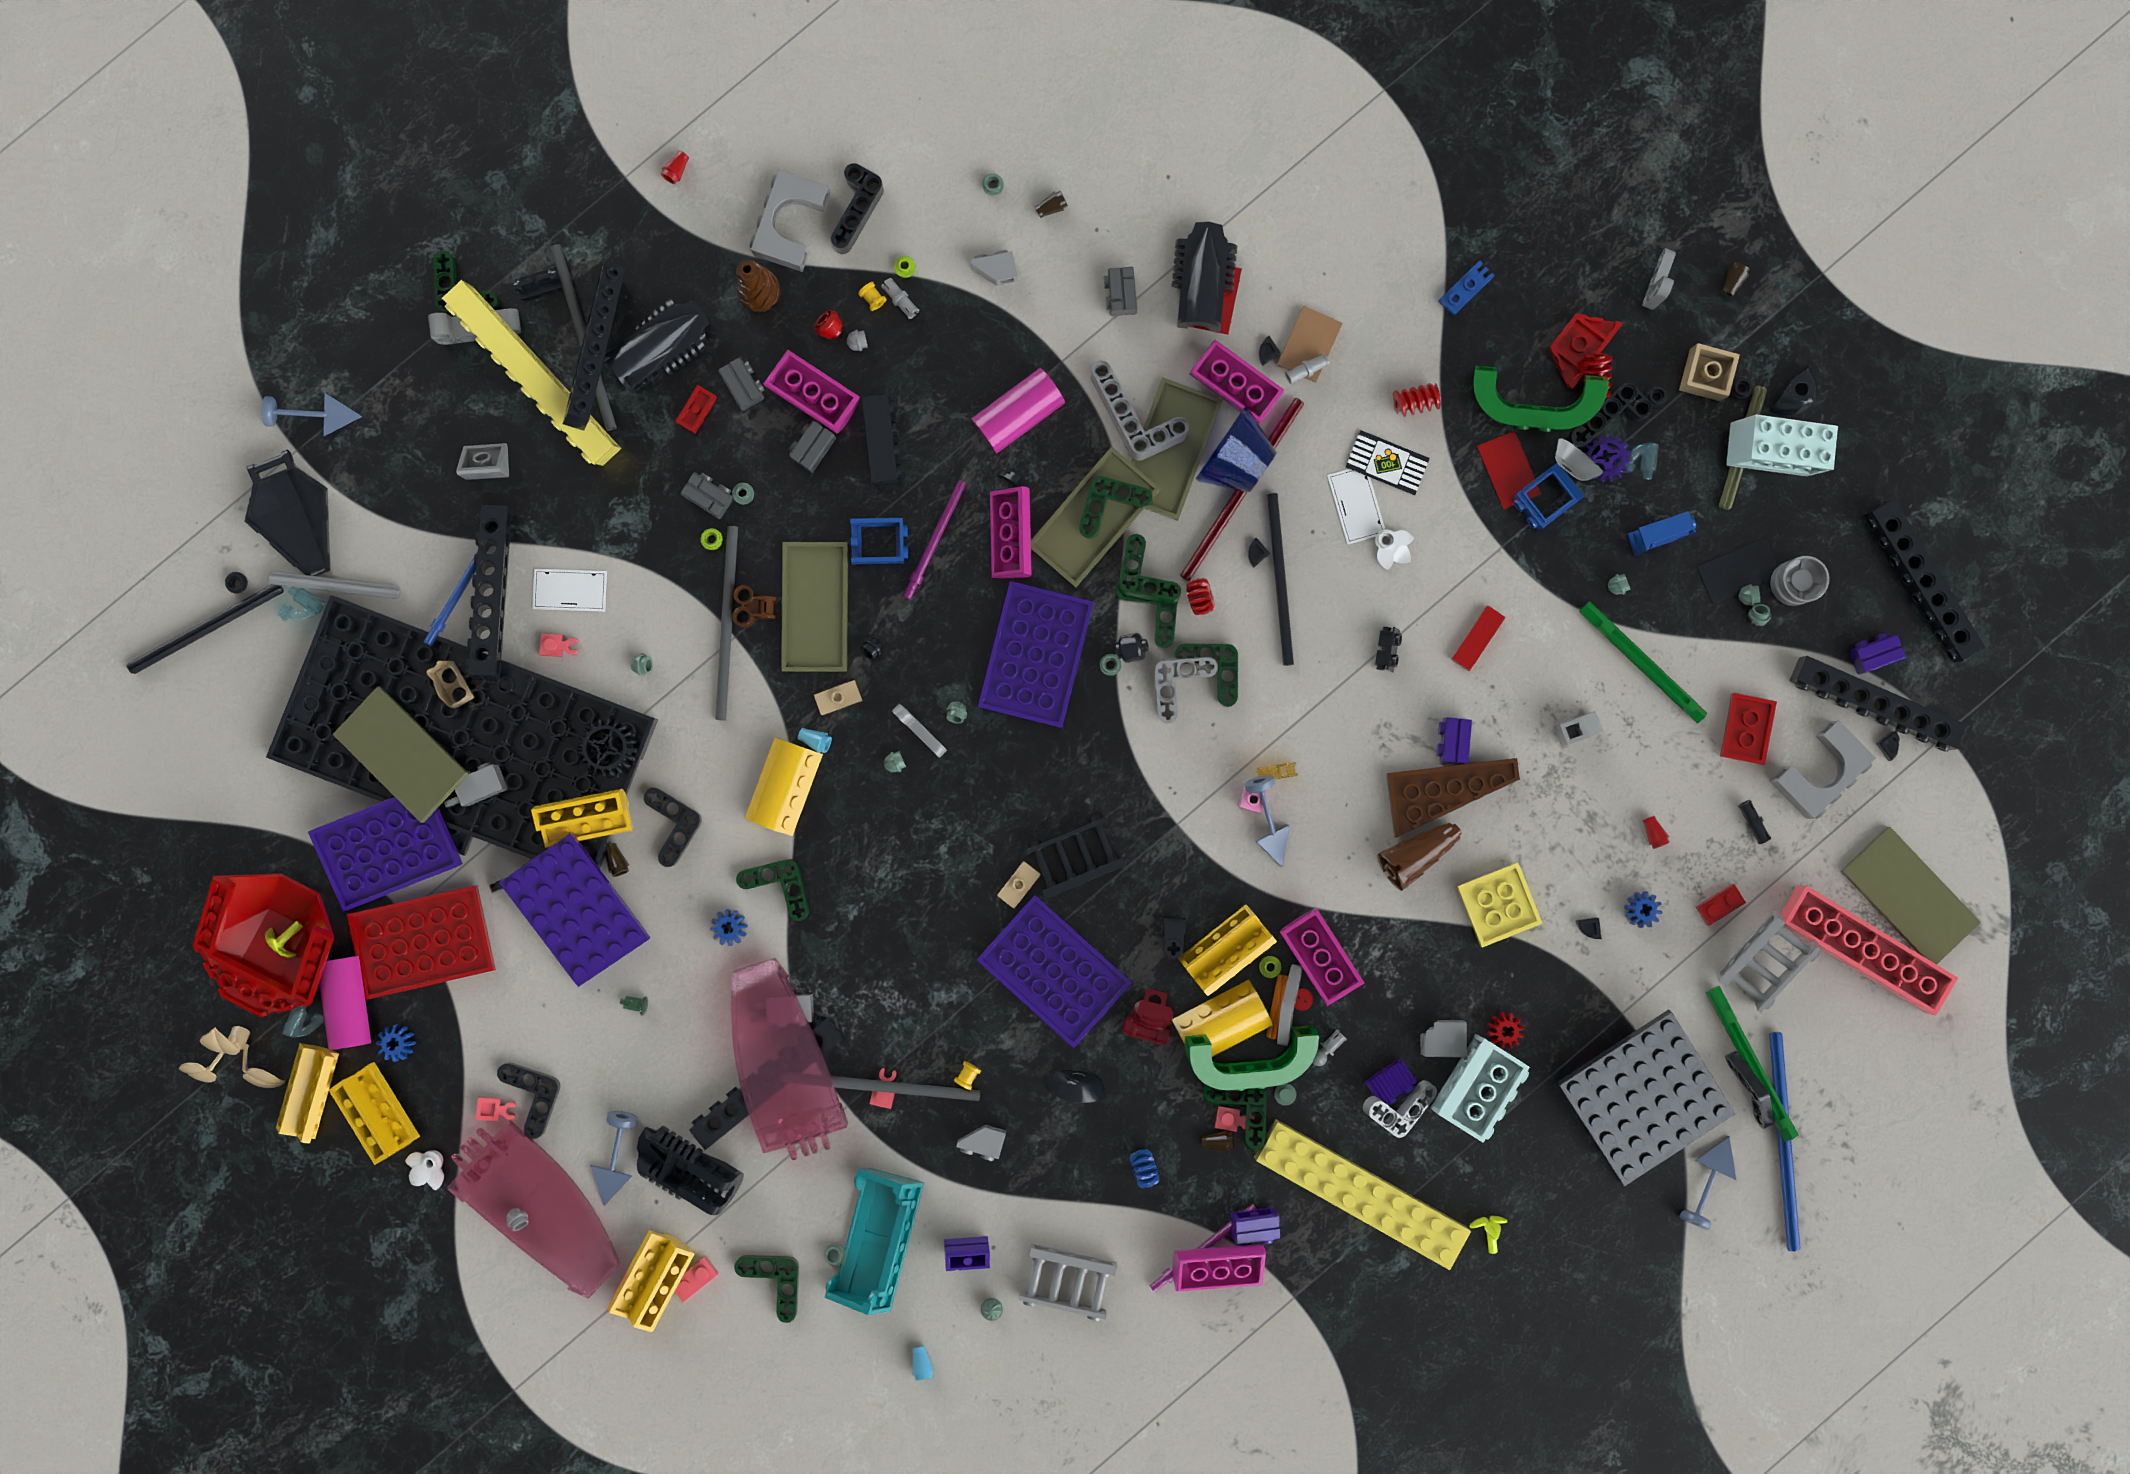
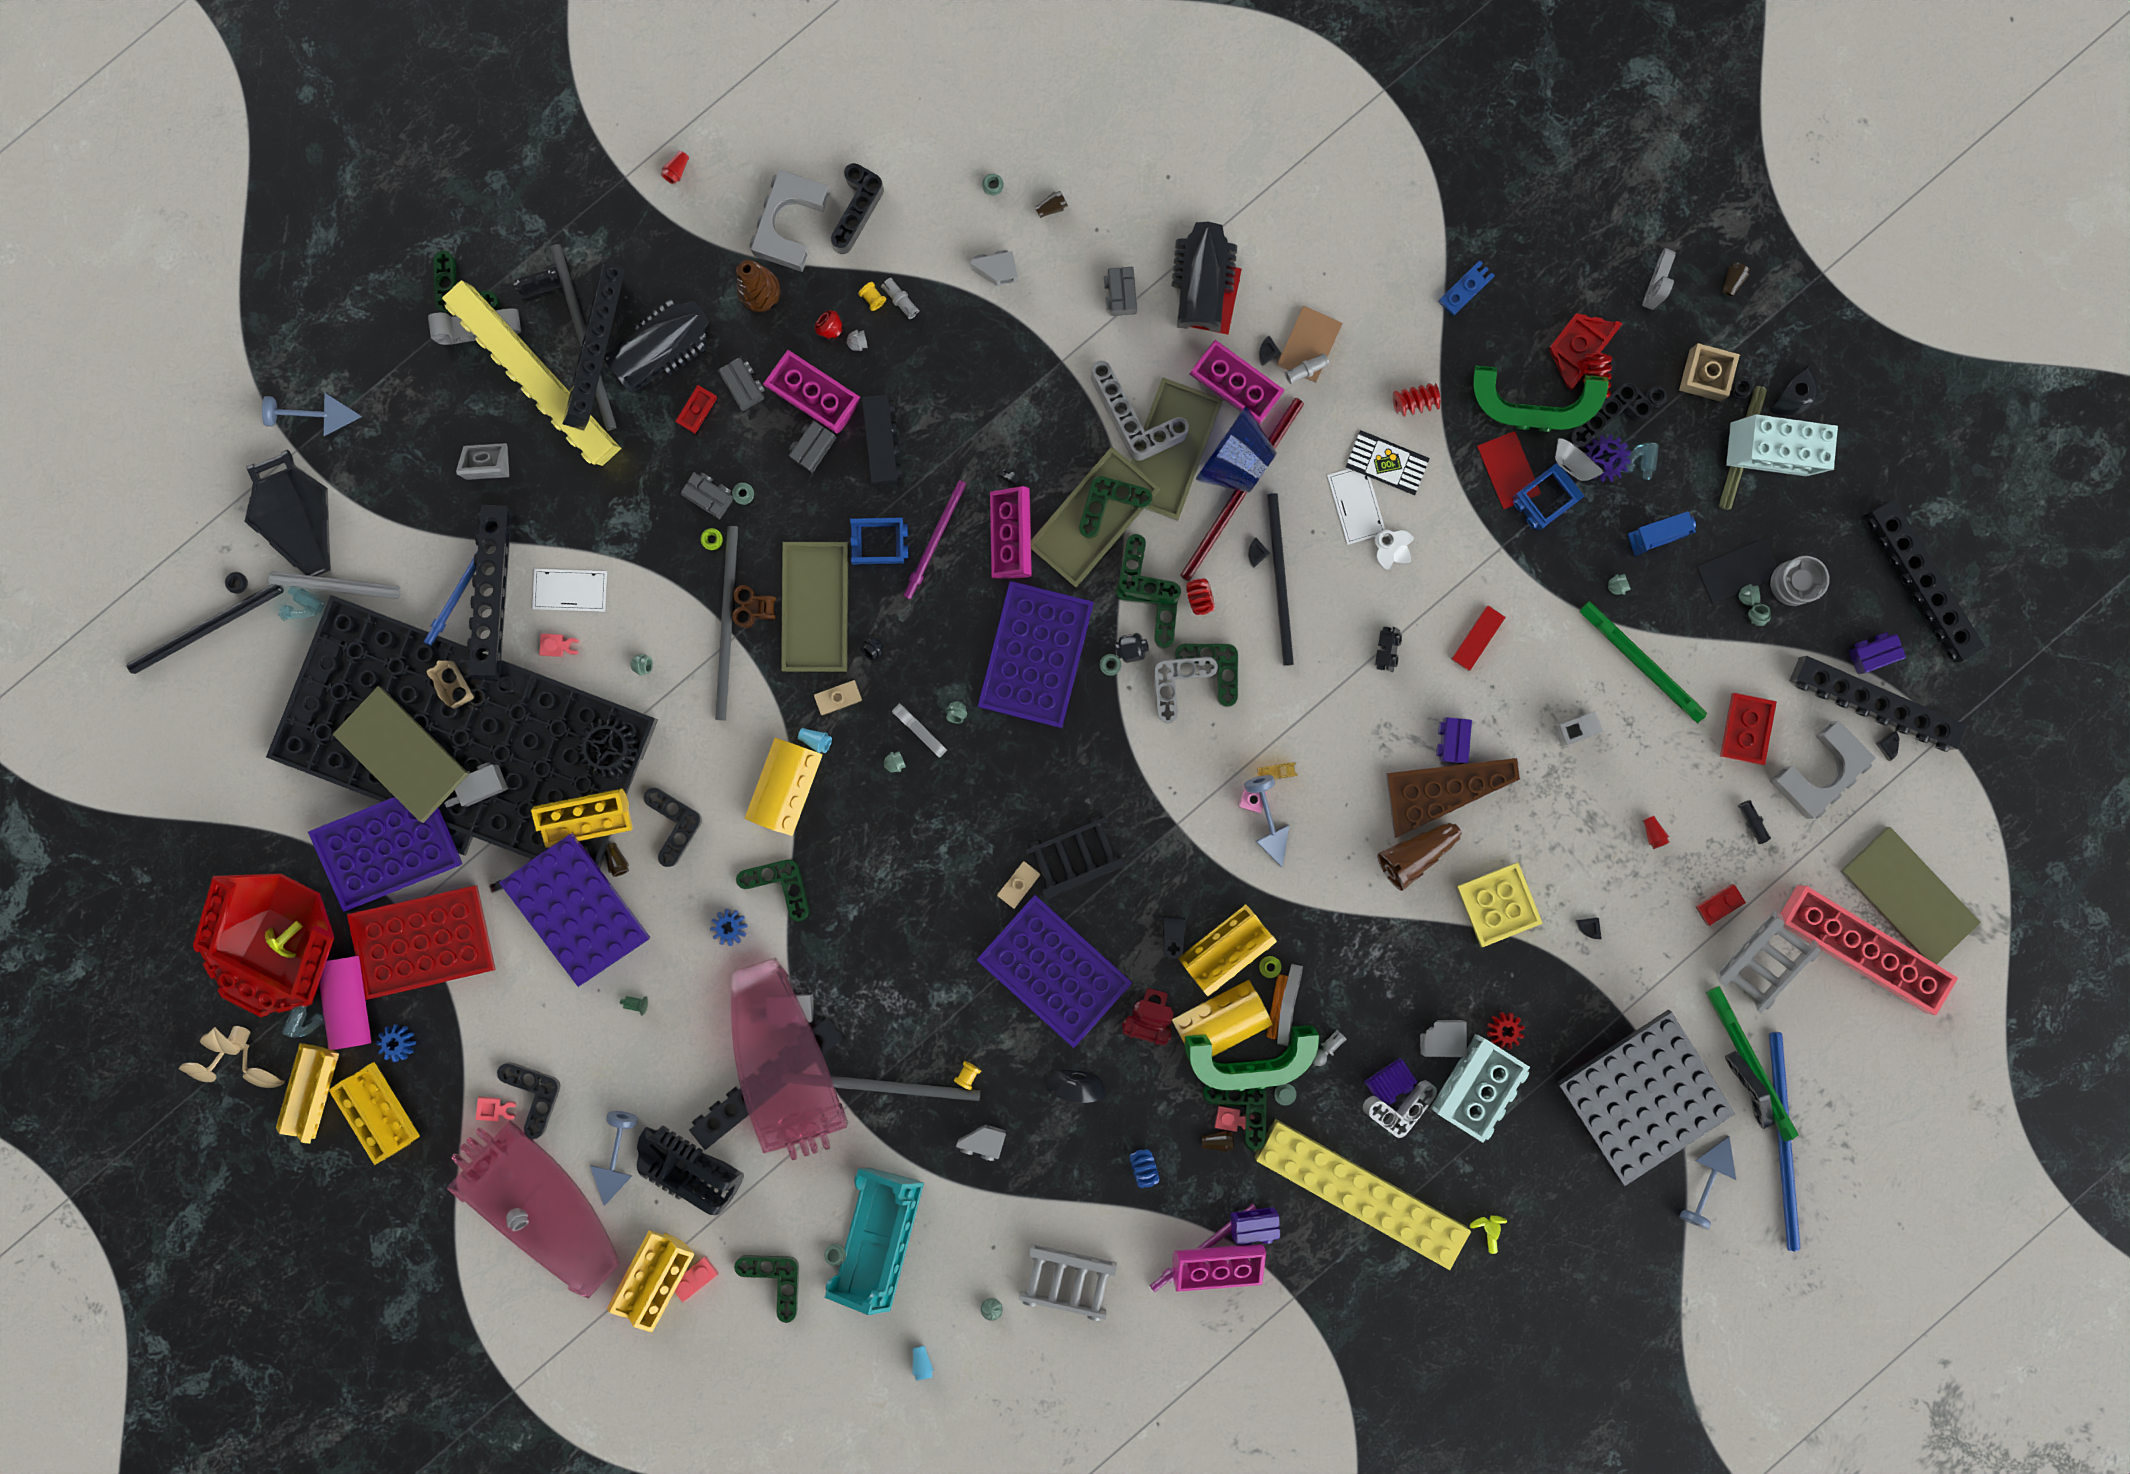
(424, 1171): white plate -> none
(883, 1099): coral plate -> none
(904, 272): lime plate -> none
(967, 1253): dark purple brick -> none
(1018, 410): dark pink brick -> none
(1303, 1000): red tile -> none
(1321, 956): dark pink brick -> none
(1649, 913): blue gear -> none

